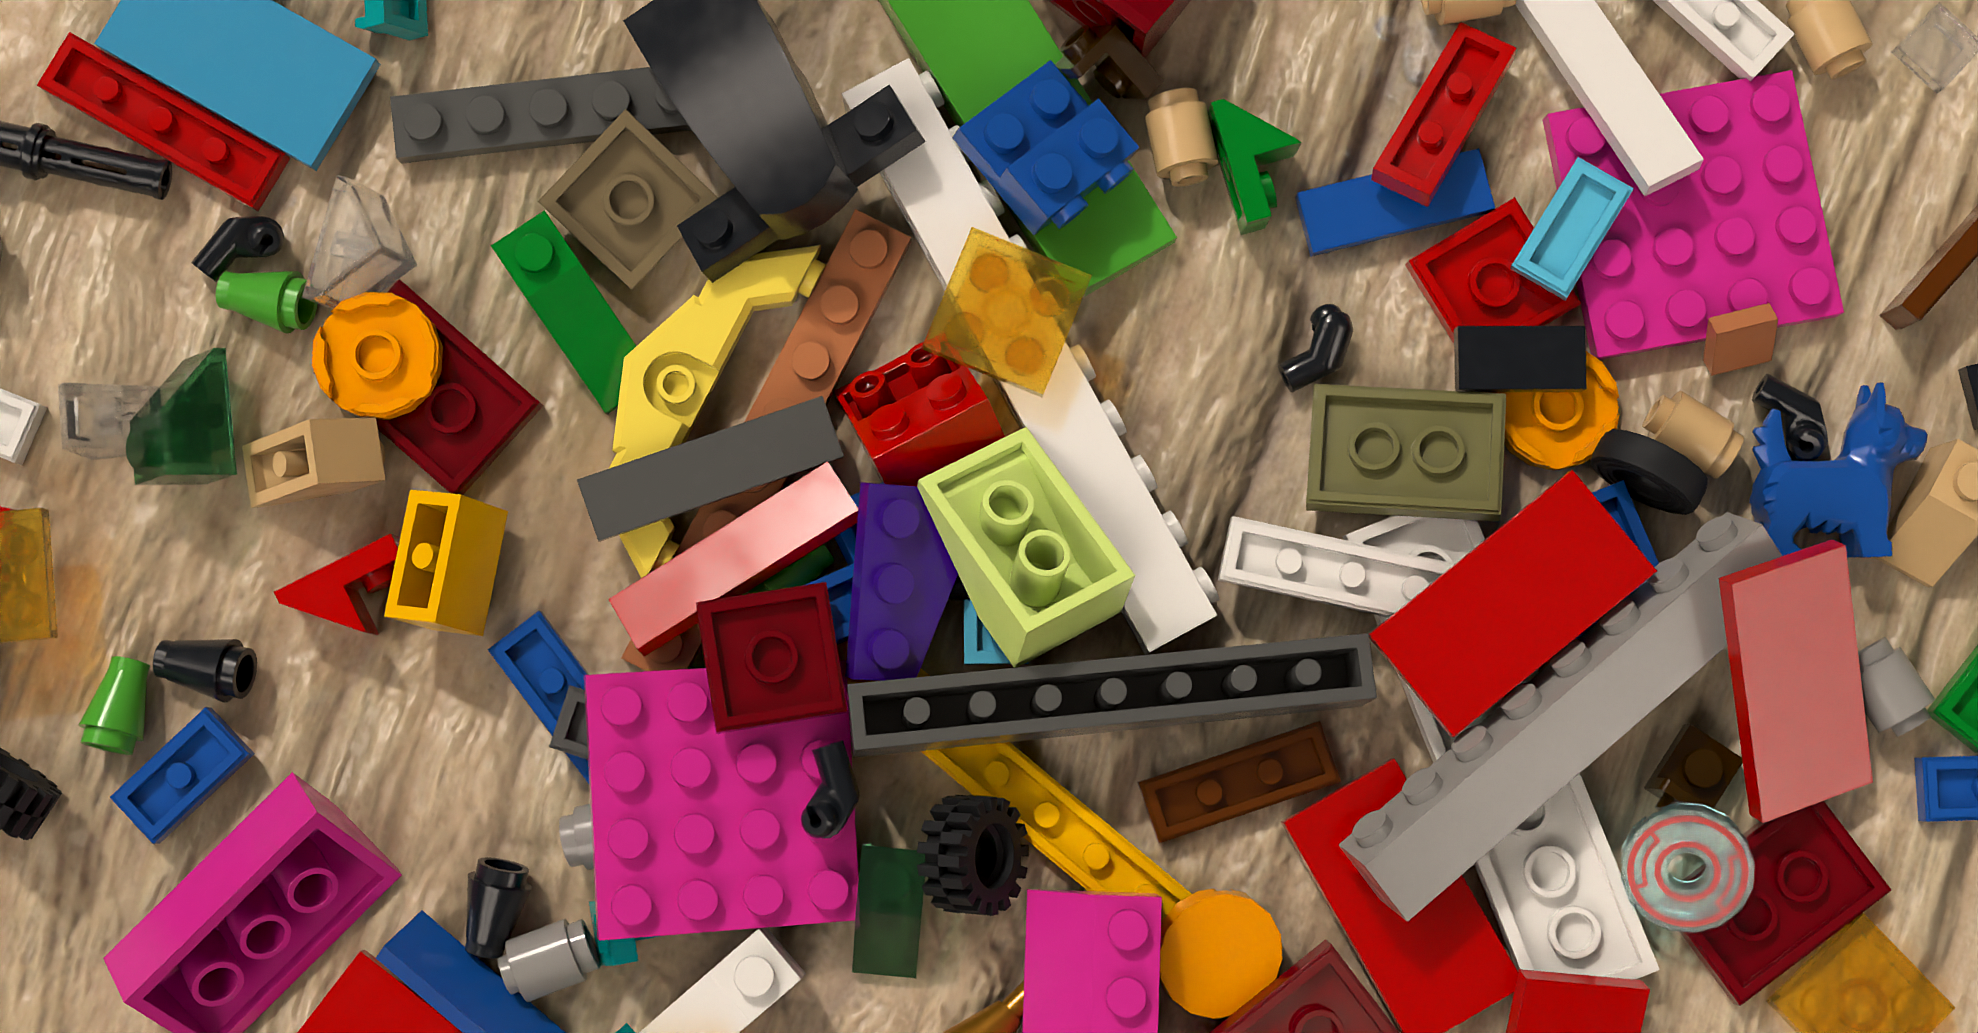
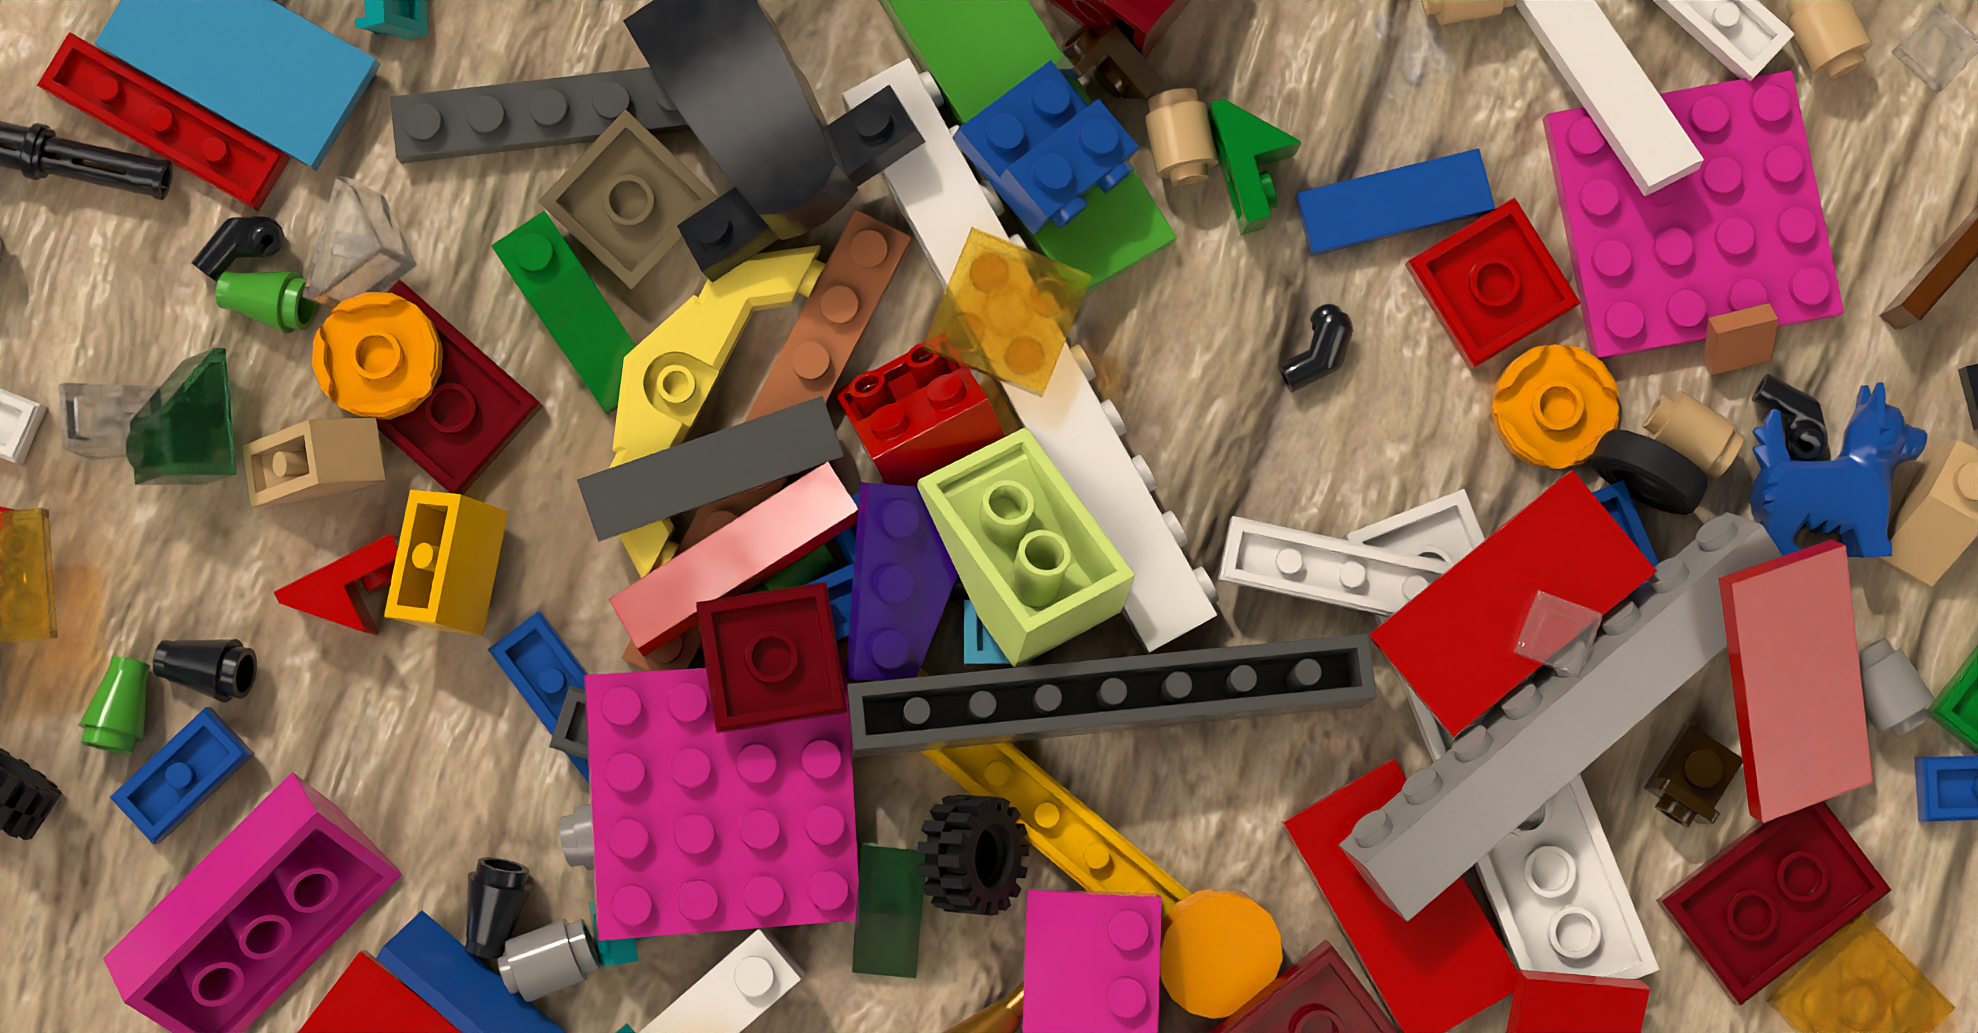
(836, 794): black arm -> none
(1238, 782): reddish brown tile -> none
(1406, 452): olive tile -> none
(1443, 114): red plate -> none
(1520, 358): black tile -> none
(1558, 633): none -> clear tile
(1571, 228): medium azure tile -> none
(1693, 903): clear light blue tile -> none

